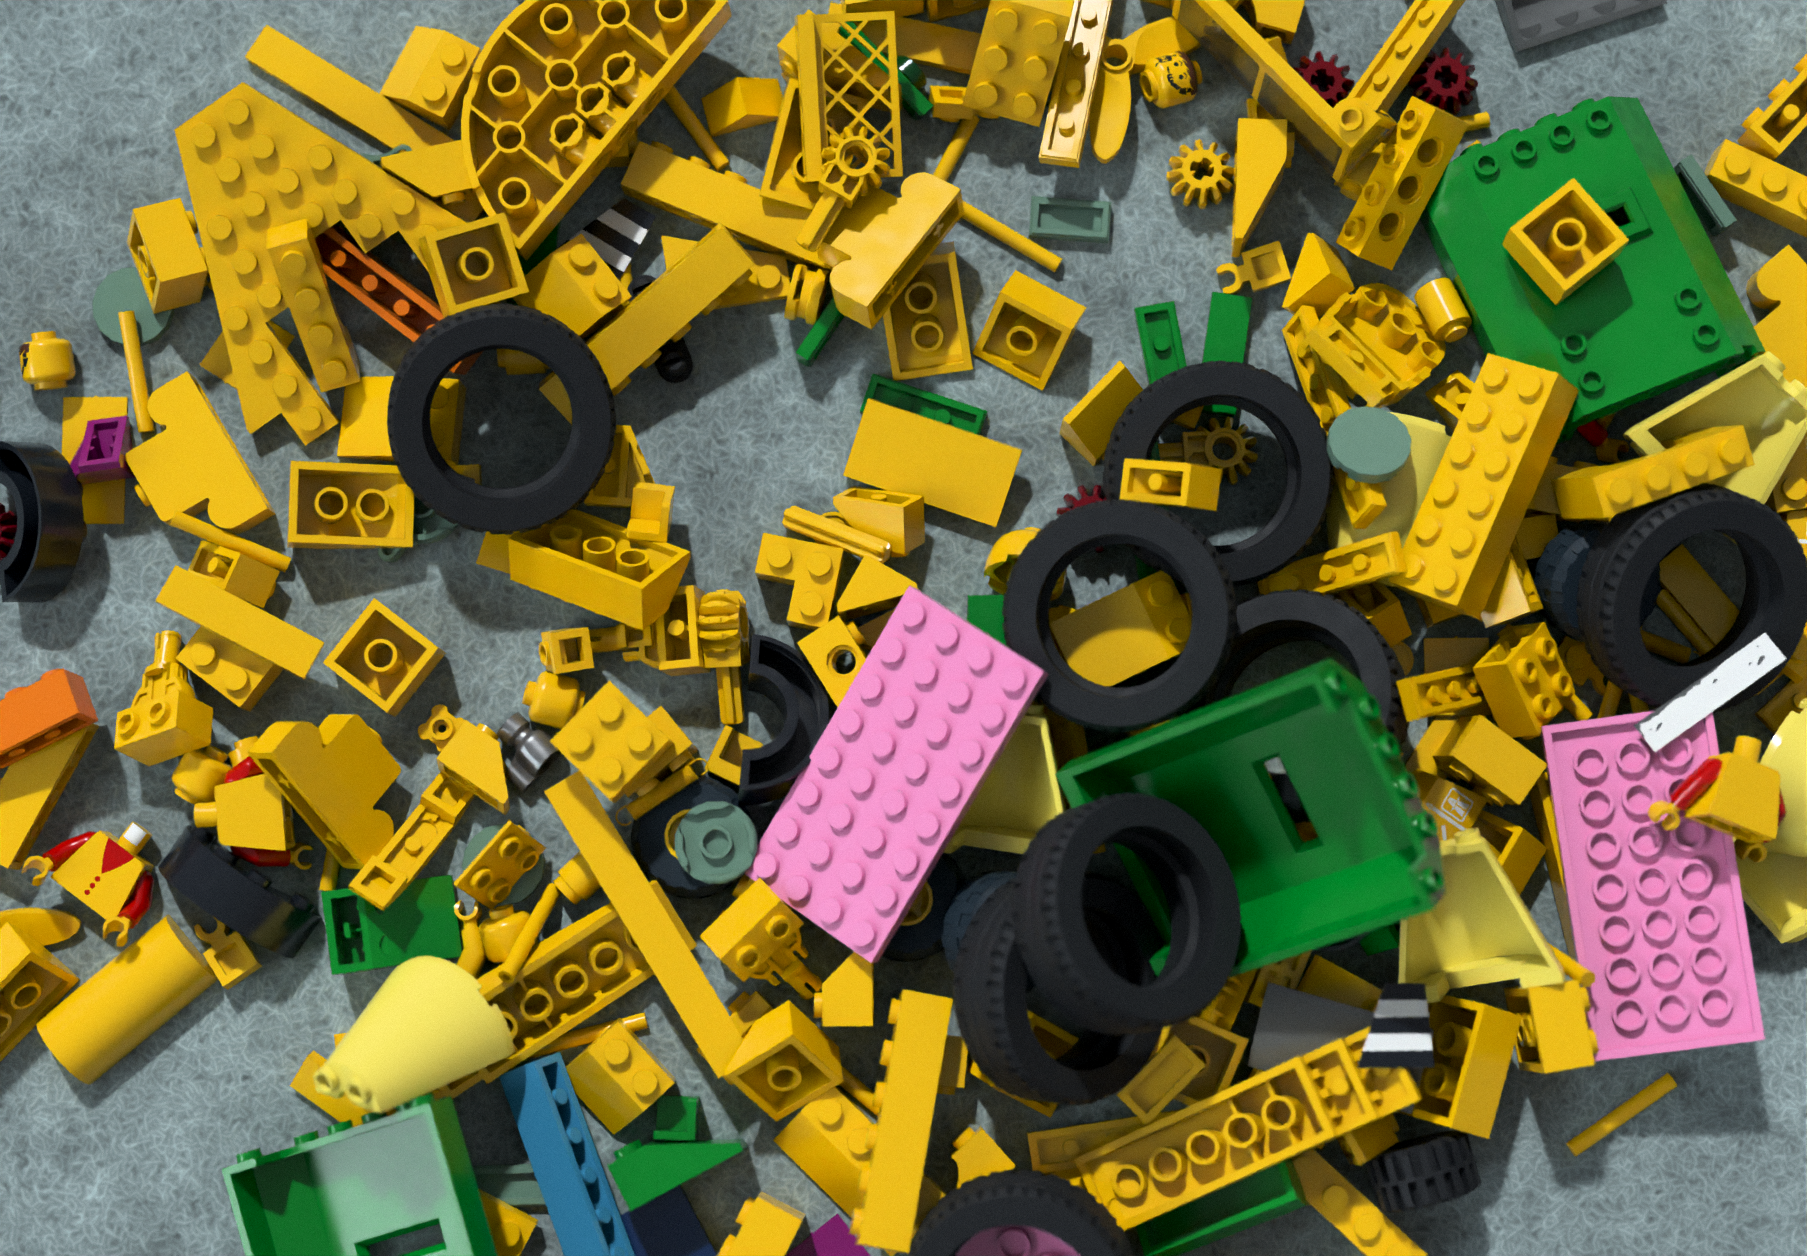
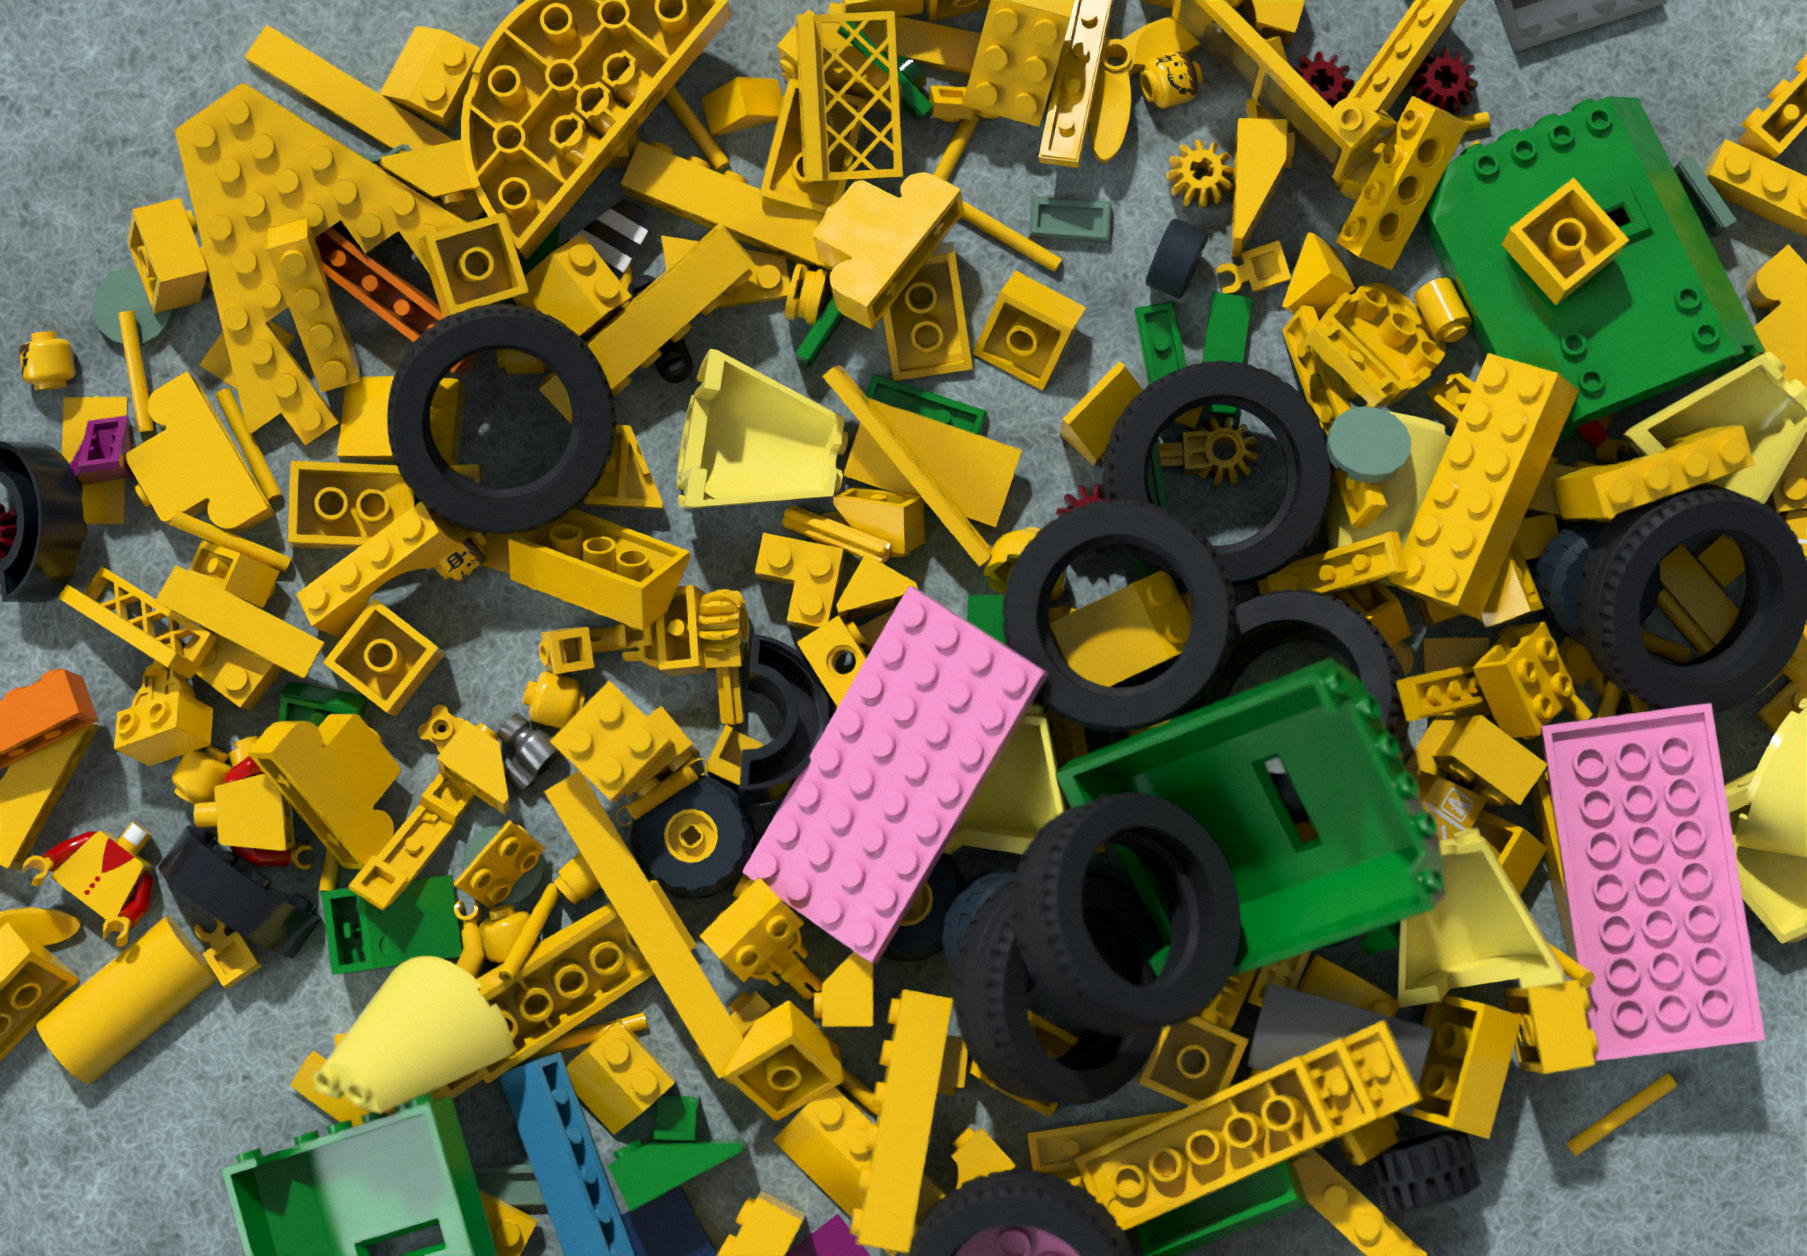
(129, 629): none -> yellow fence
(248, 444): none -> yellow piece
(315, 703): none -> green slope
(407, 544): none -> yellow arch
(467, 558): none -> yellow head
(651, 512): yellow panel -> none
(716, 842): sand green tile -> none
(755, 440): none -> light yellow cone
(842, 184): yellow gear -> none
(908, 464): none -> yellow tile
(1160, 1079): yellow tile -> none
(1171, 484): yellow slope -> none
(1176, 258): none -> black wheel
(1399, 1029): sticker -> none
(1710, 692): white sticker -> none
(1722, 561): none -> yellow tile
(1730, 796): yellow torso -> none

